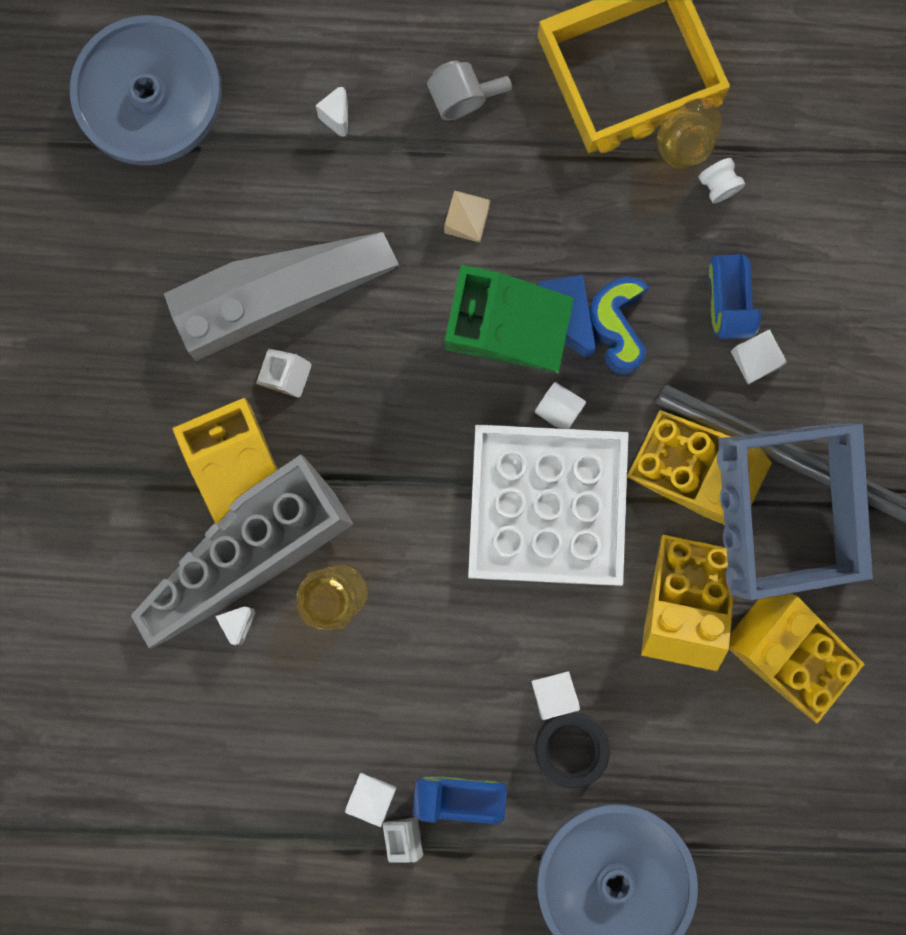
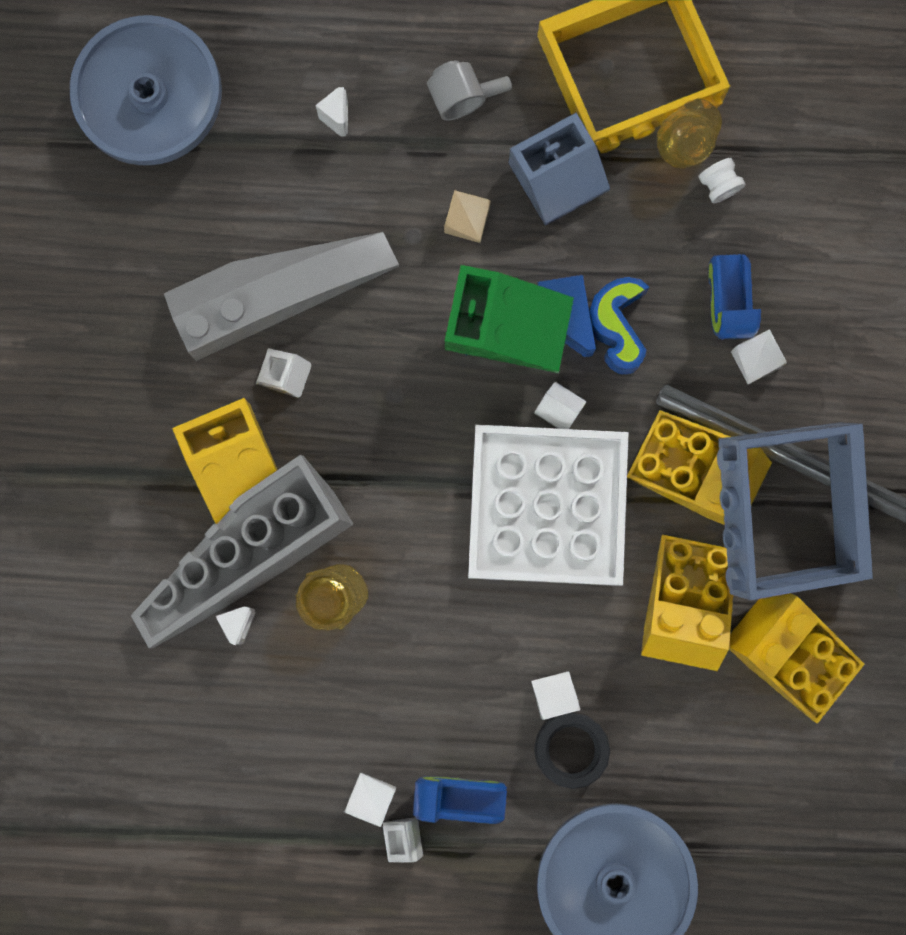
(559, 169): none -> sand blue slope

